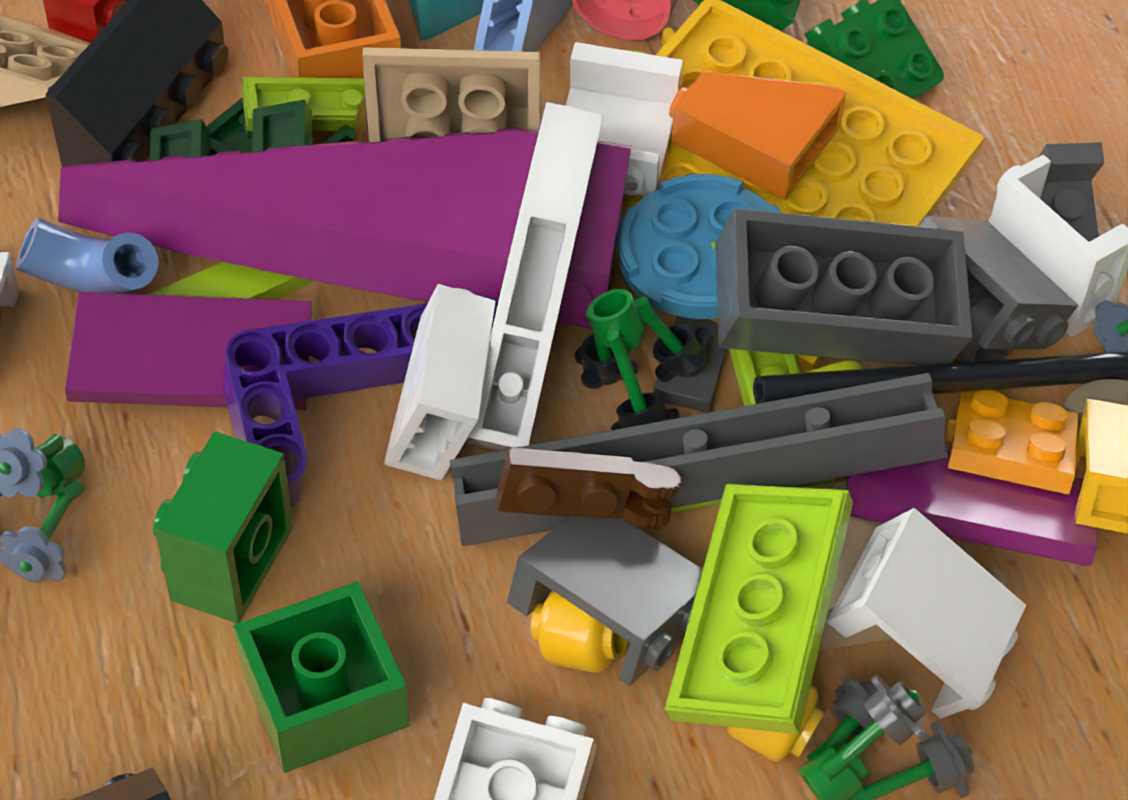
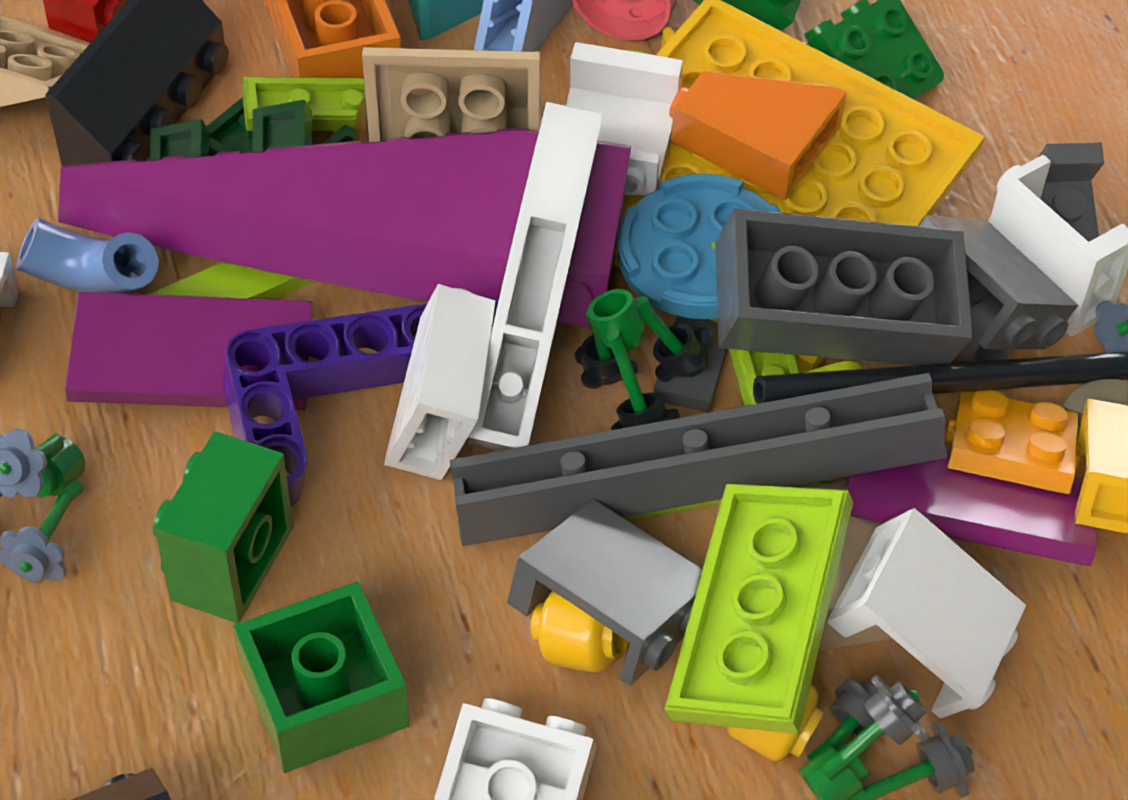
(586, 486): reddish brown hinge -> none

